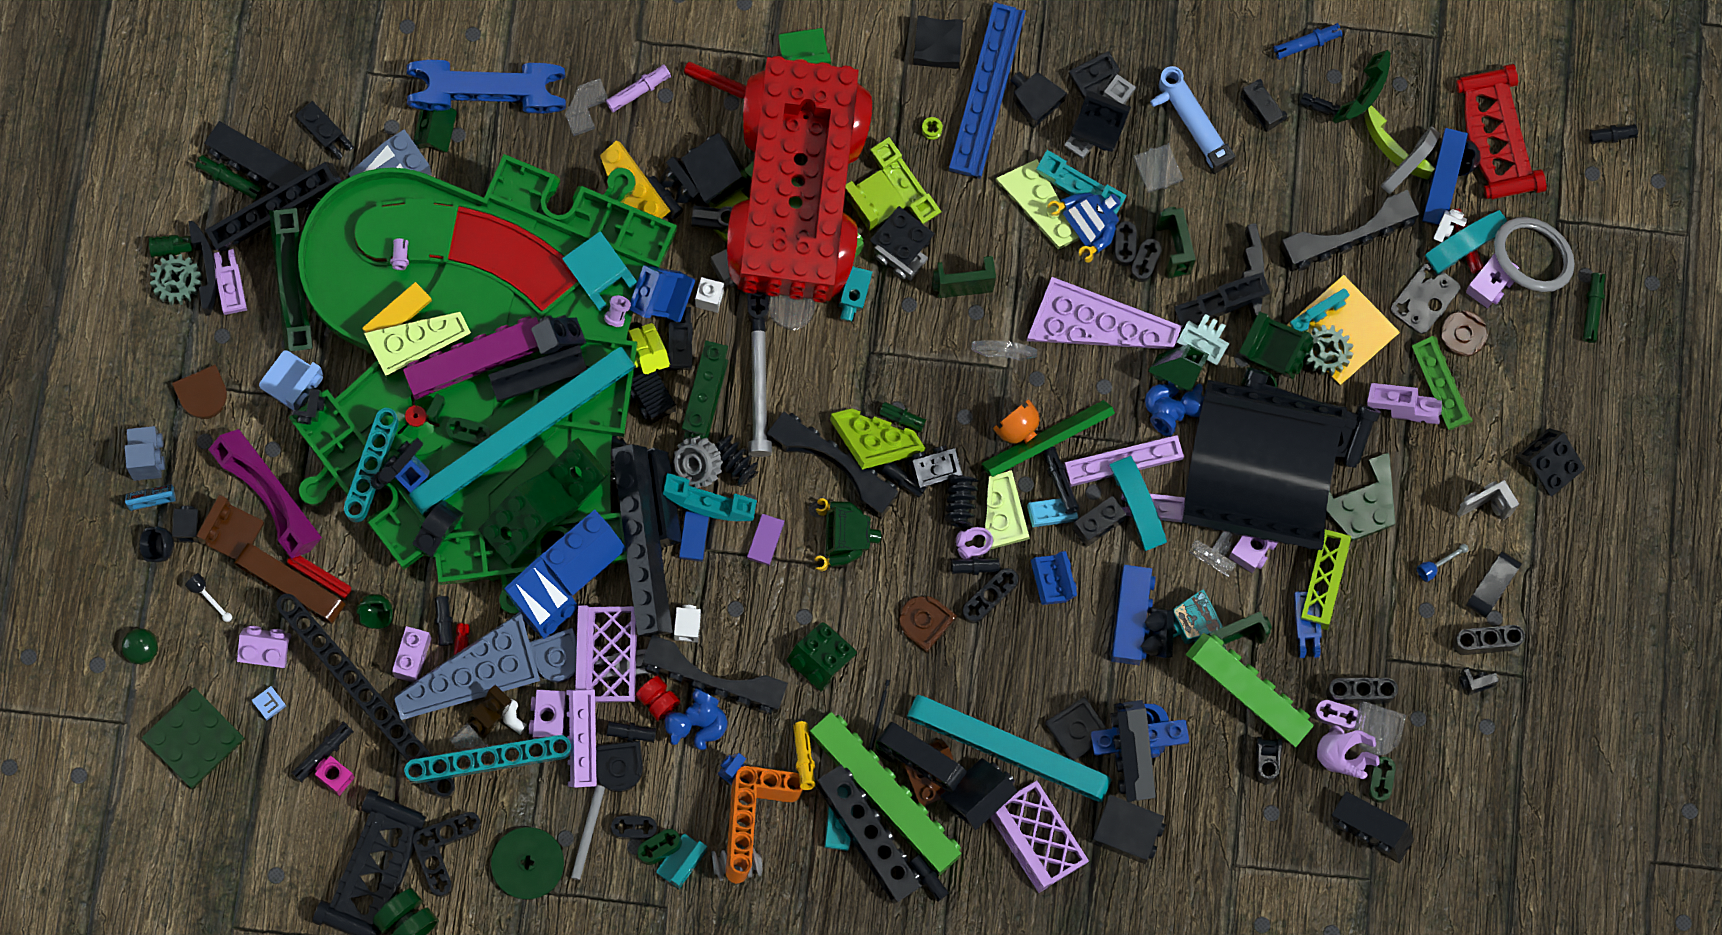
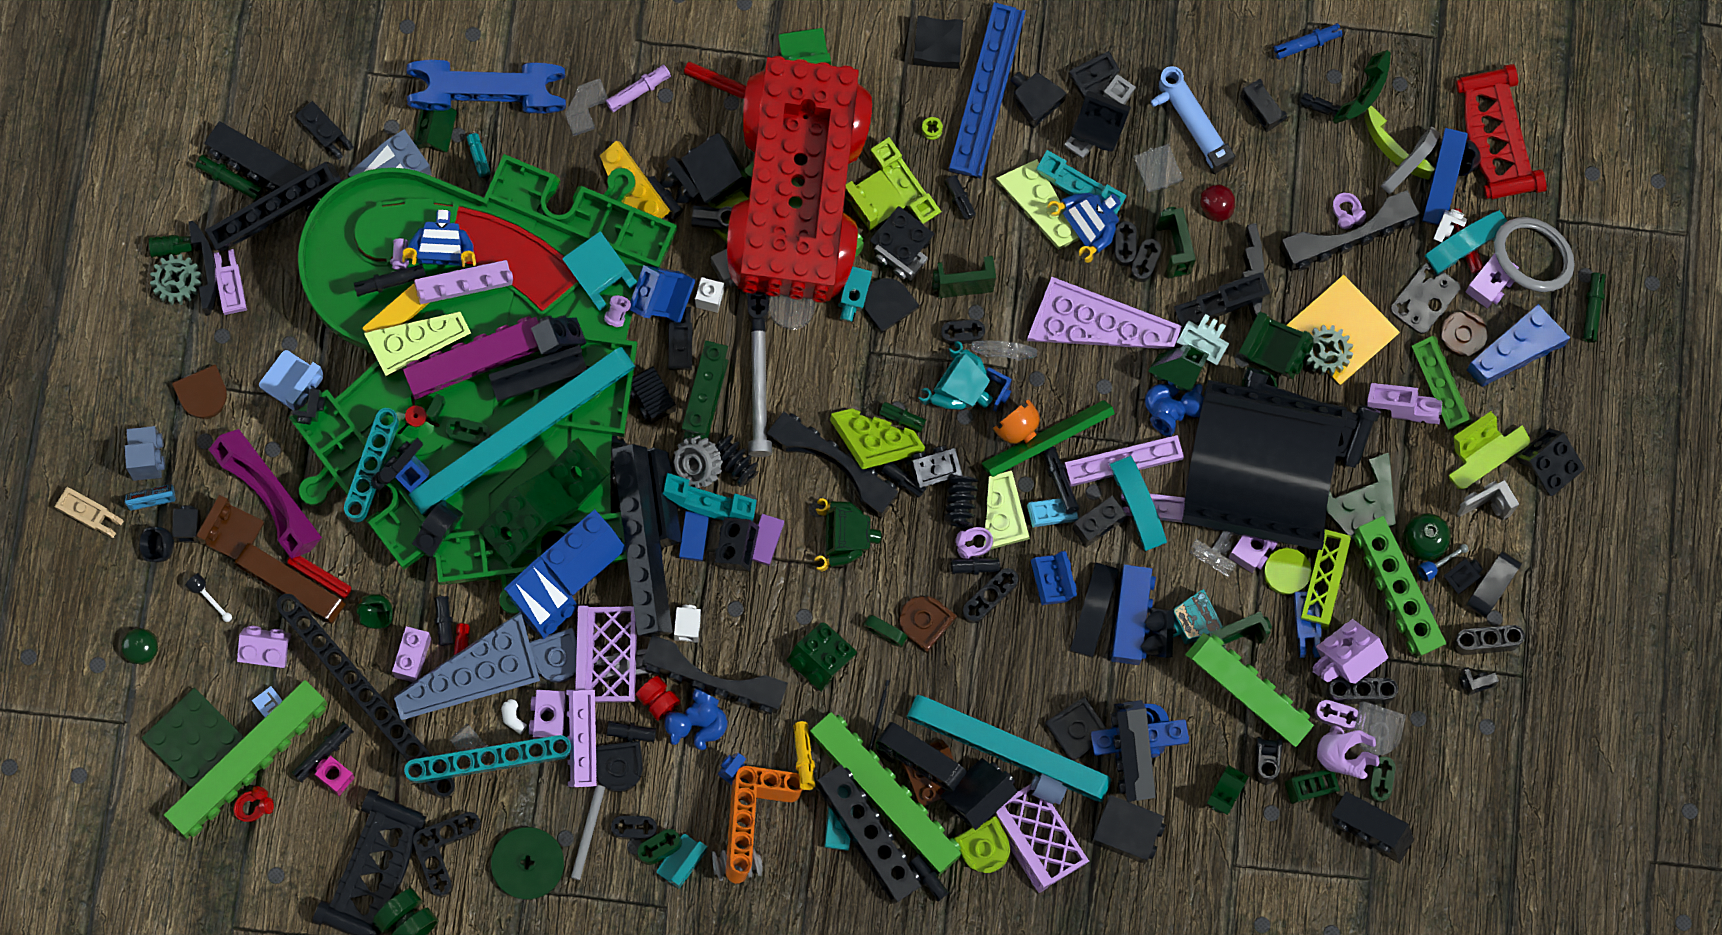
(86, 511): none -> tan hinge
(246, 759): none -> bright green brick
(265, 806): none -> red piece
(290, 288): dark green arch -> none
(389, 280): none -> black pin
(440, 243): none -> torso
(463, 282): none -> lavender hinge
(478, 155): none -> teal axle
(489, 712): dark brown slope -> none
(650, 350): neon yellow brick -> none
(742, 544): none -> black brick
(885, 631): none -> dark green beam
(888, 303): none -> black tile
(960, 197): none -> black axle
(961, 383): none -> teal torso
(963, 326): none -> black beam
(986, 847): none -> lime tile
(1005, 381): none -> blue bracket
(1048, 789): none -> sand blue brick
(1094, 610): none -> black slope
(1217, 202): none -> dark red hair
(1227, 790): none -> dark green brick
(1287, 571): none -> lime tile
(1297, 789): none -> dark green slope
(1318, 311): teal hinge -> none
(1345, 220): none -> lavender piece
(1349, 653): none -> lavender hinge
(1401, 573): none -> bright green brick
(1426, 537): none -> dark green cylinder
(1464, 574): none -> black bracket
(1484, 449): none -> lime plate
(1524, 342): none -> wedge
(1613, 134): black pin -> none

